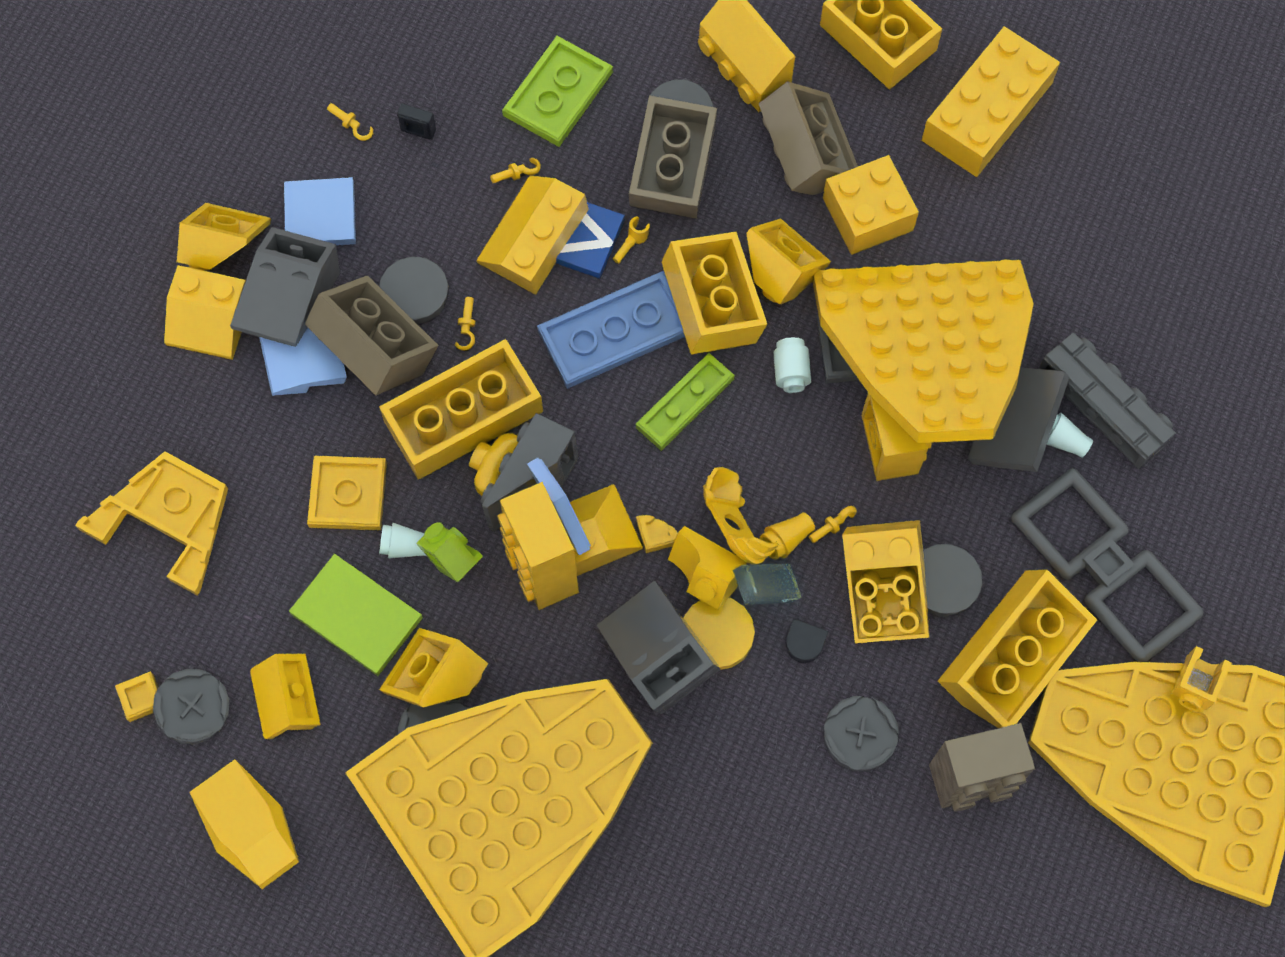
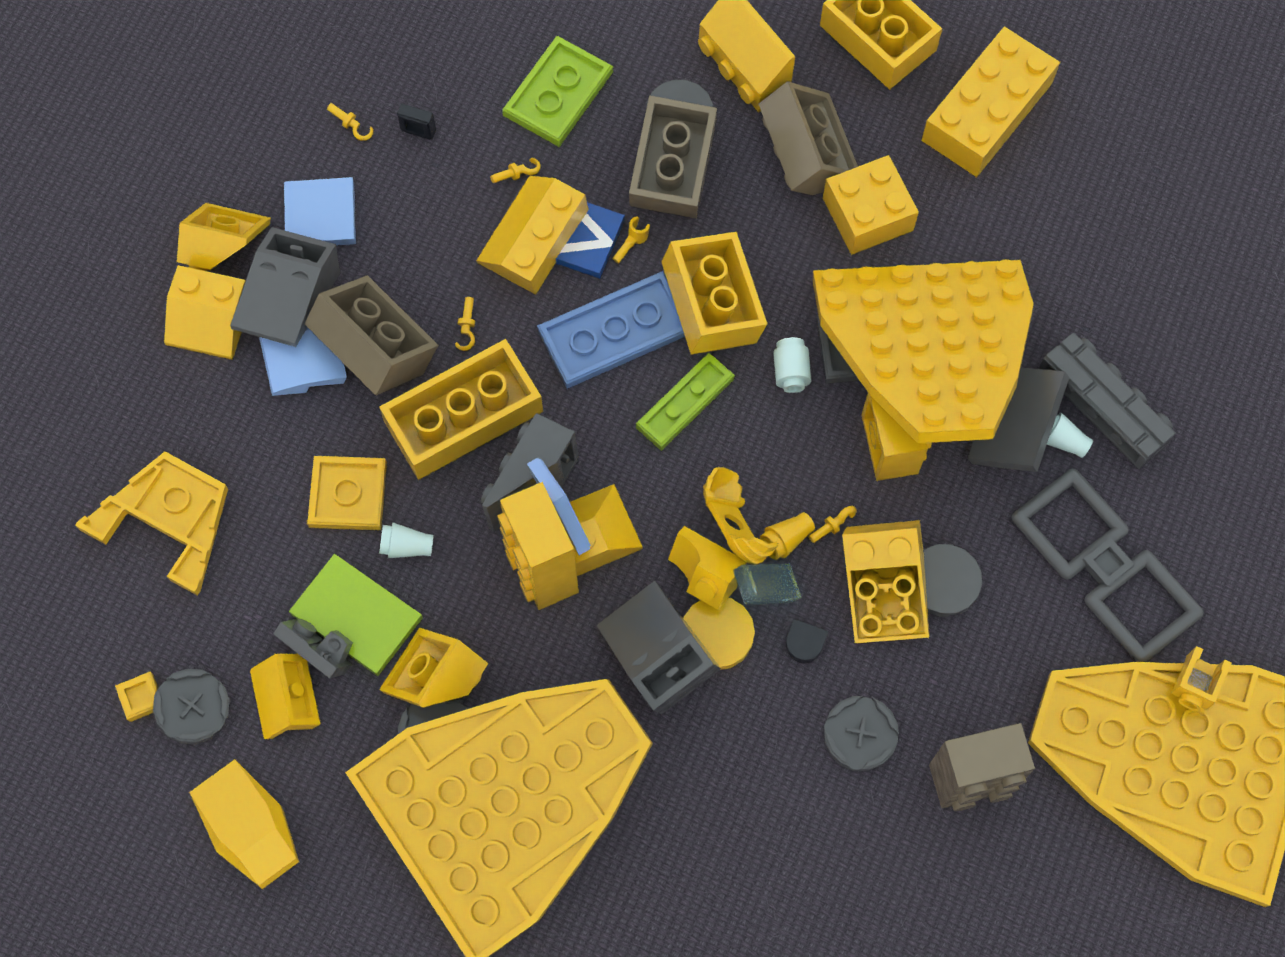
(324, 654): none -> dark grey hinge
(416, 287): dark grey tile -> none
(448, 551): lime brick -> none
(487, 460): yellow piece -> none
(655, 533): yellow tile -> none
(782, 260): yellow slope -> none
(1018, 649): yellow slope -> none

